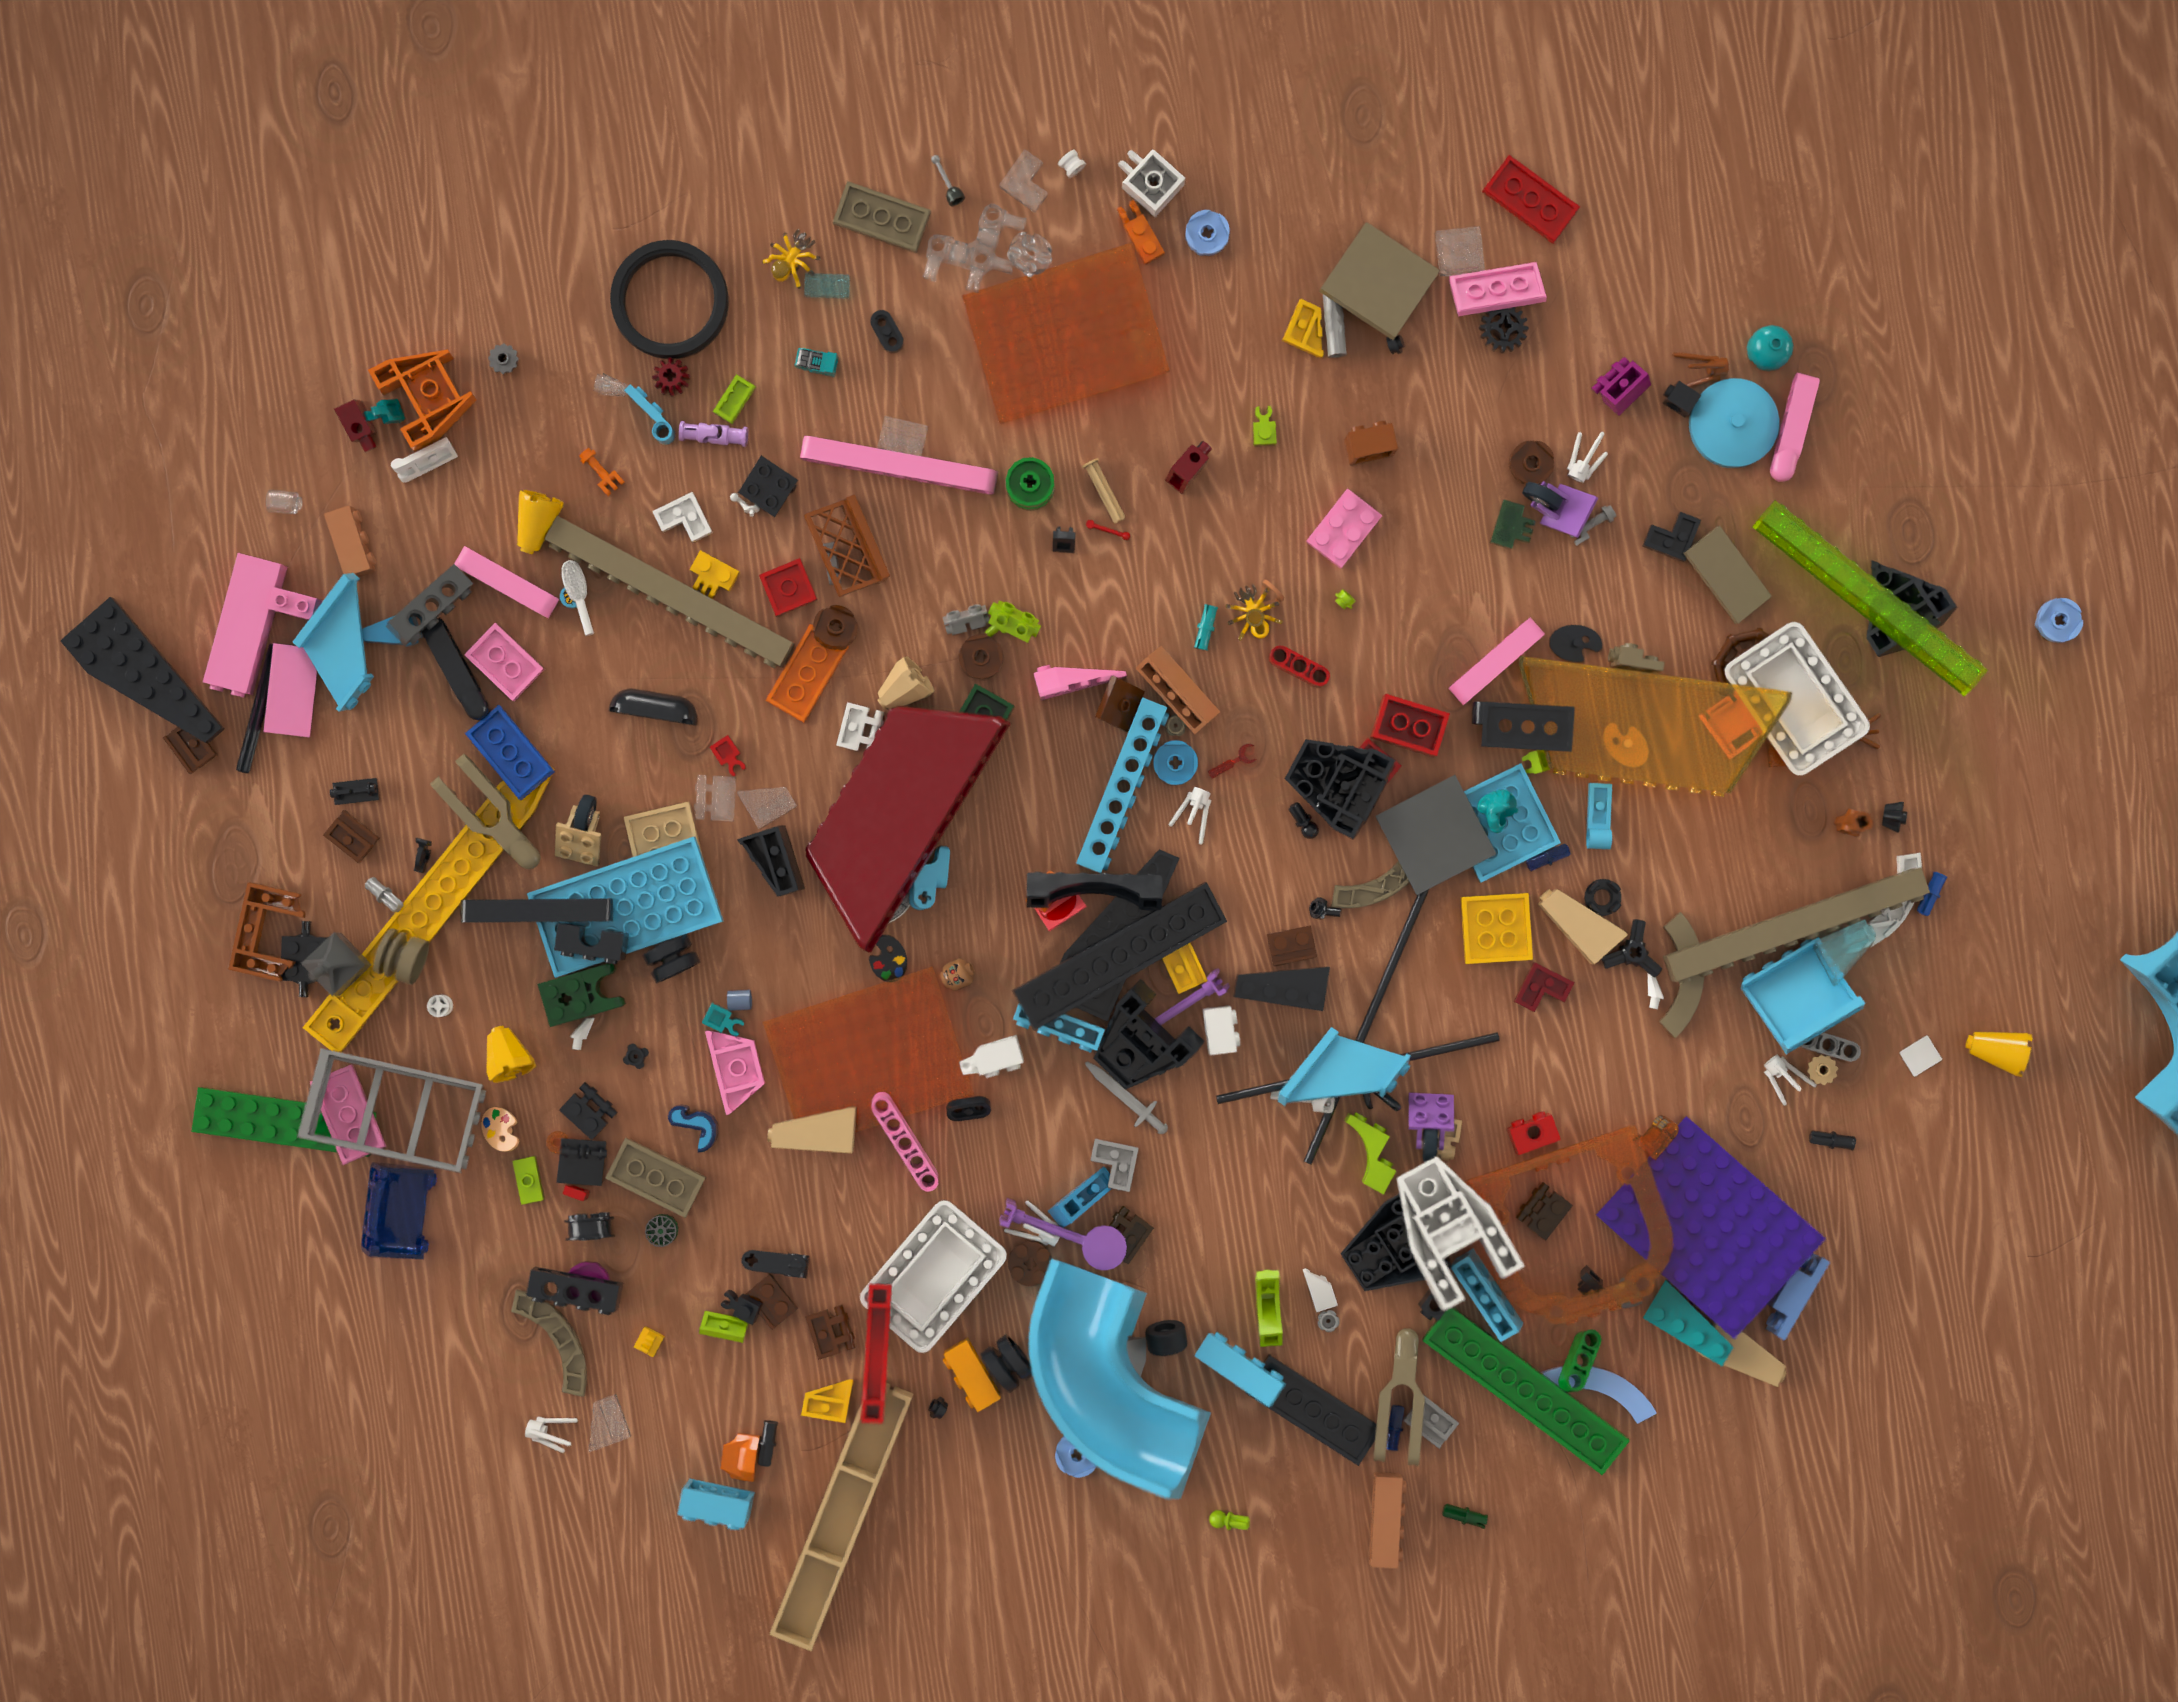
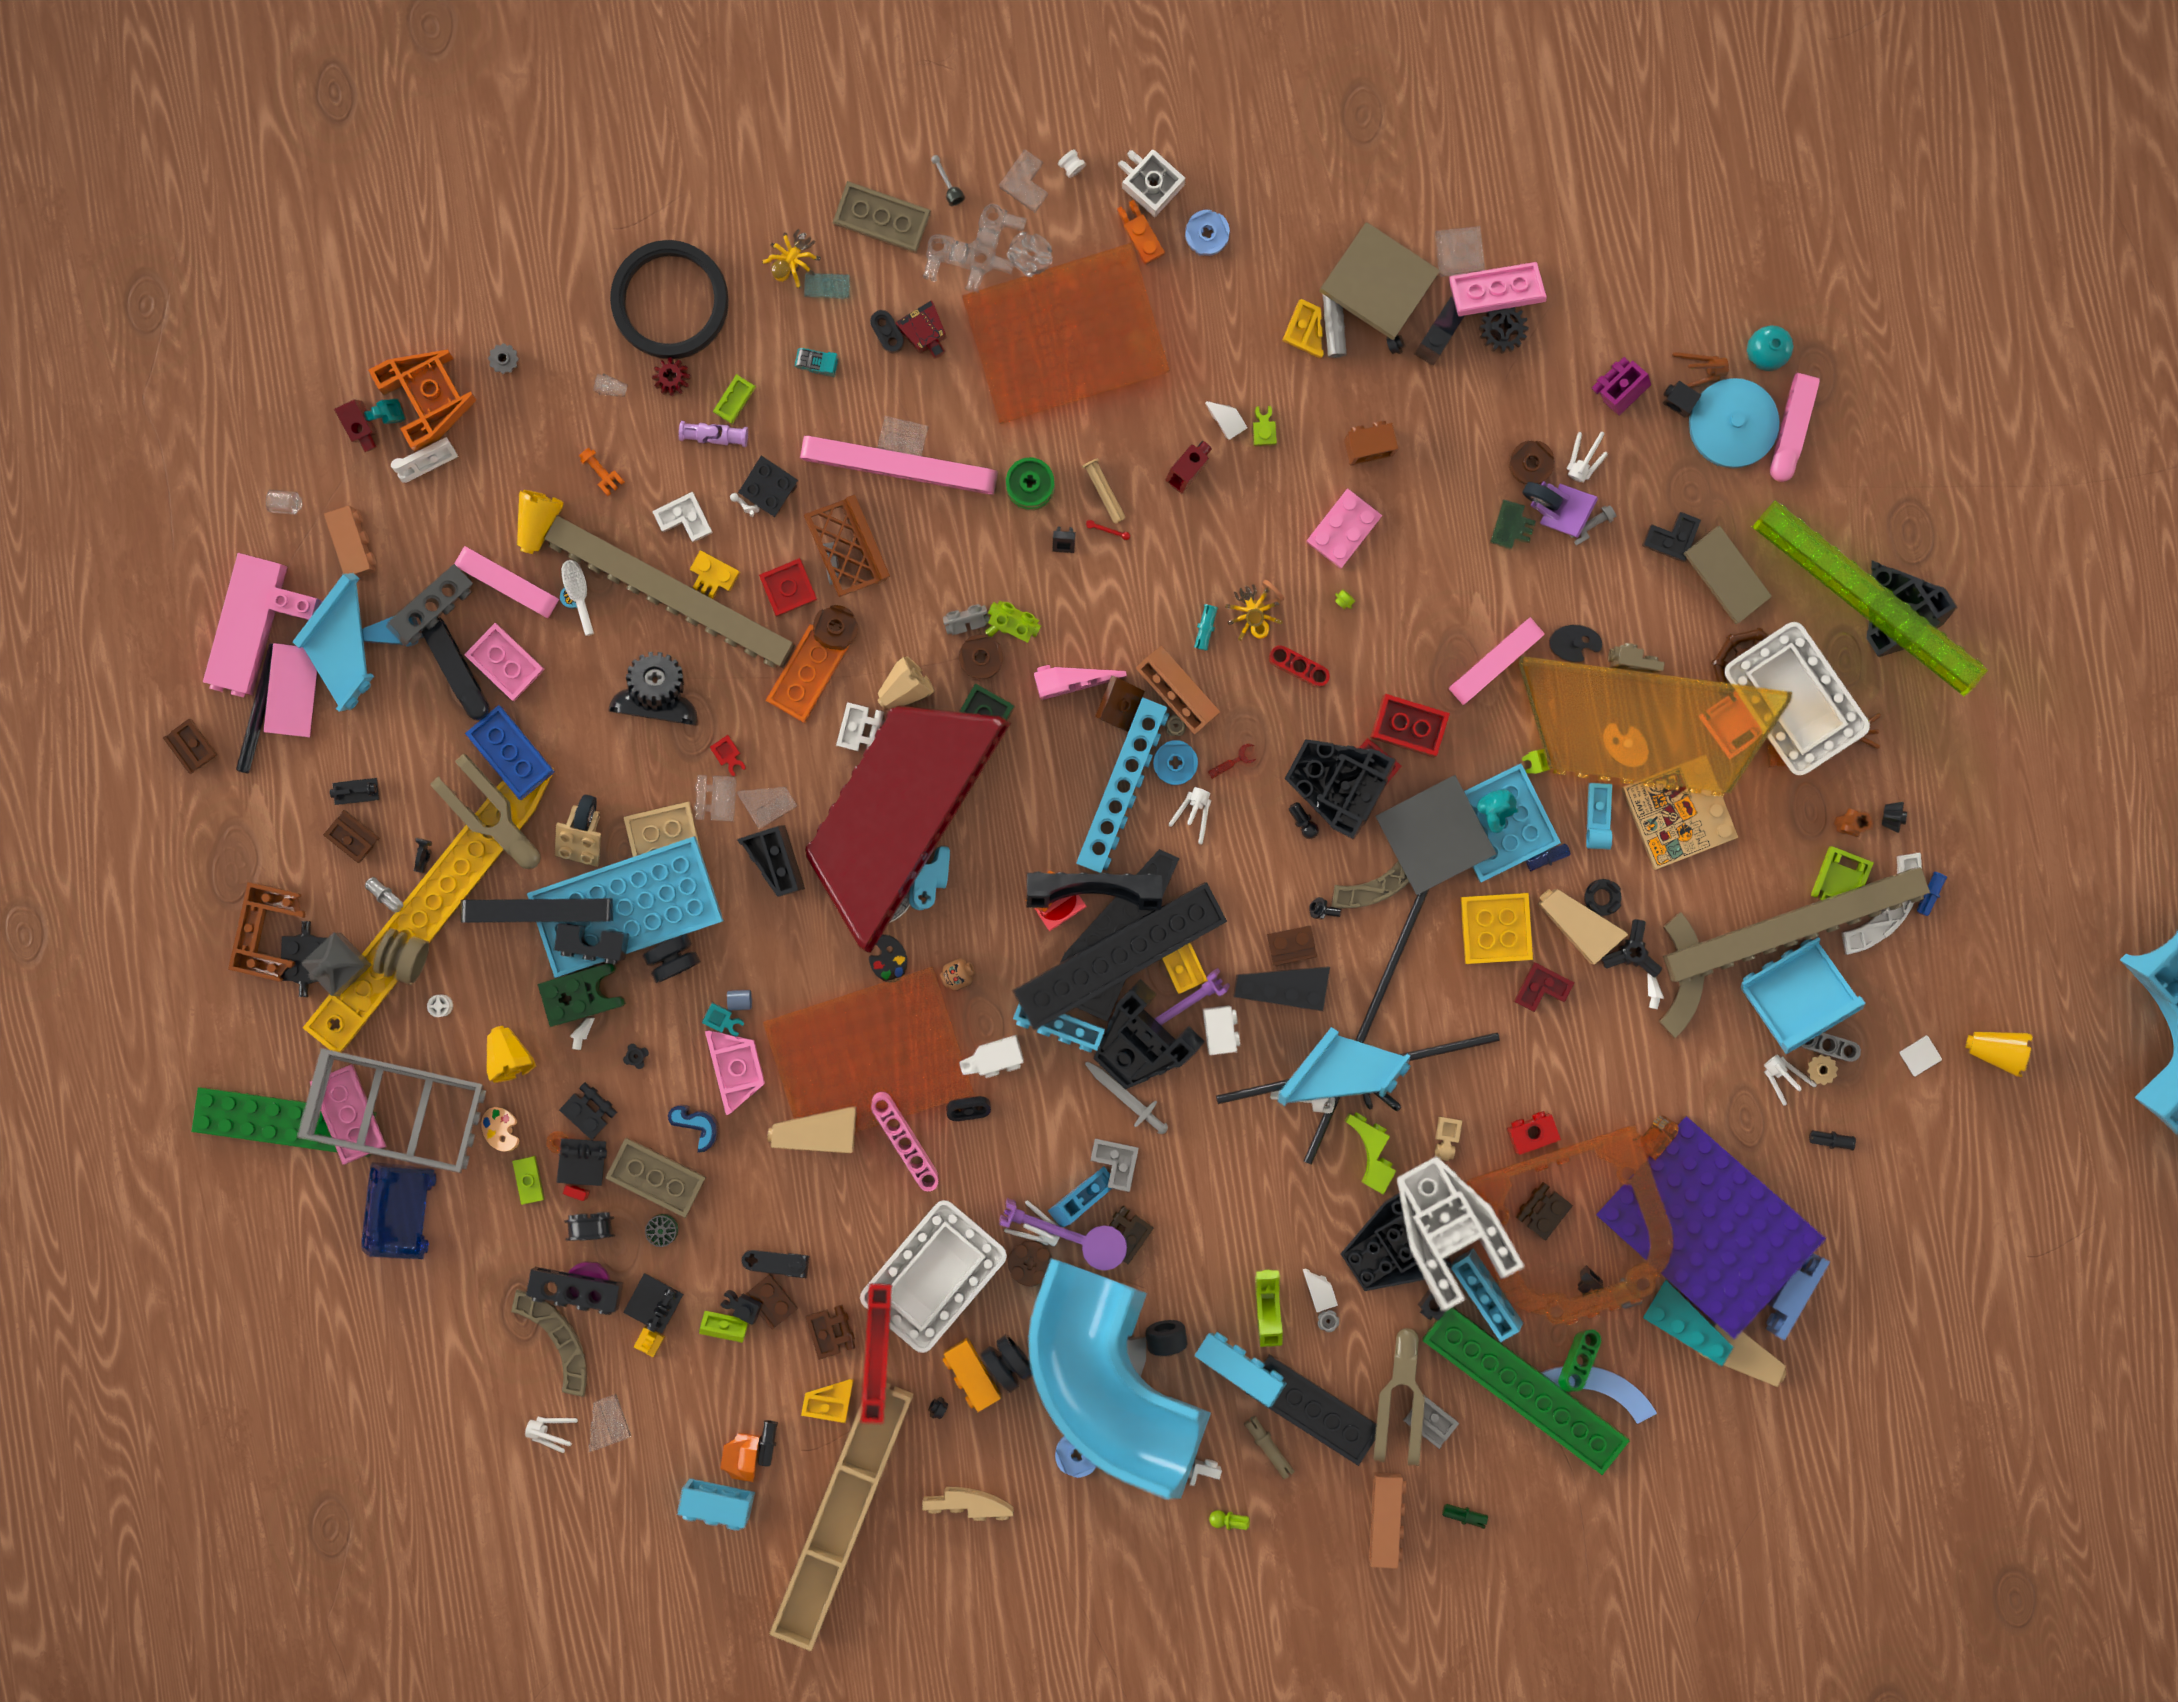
(125, 659): black wing -> none
(653, 1303): none -> black hinge
(654, 412): medium azure plate -> none
(657, 694): none -> black bush
(924, 329): none -> dark red torso
(979, 1504): none -> tan slope
(1208, 1468): none -> white bracket
(1227, 418): none -> white slope
(1273, 1453): none -> dark tan pin
(1395, 1427): clear blue axle -> none
(1431, 1113): medium lavender plate -> none
(1439, 333): none -> black arch
(1491, 713): black hinge -> none
(1531, 199): red tile -> none
(1677, 822): none -> plate
(1836, 878): none -> lime container
(1844, 949): clear light blue slope -> none
(2054, 608): light blue plate -> none

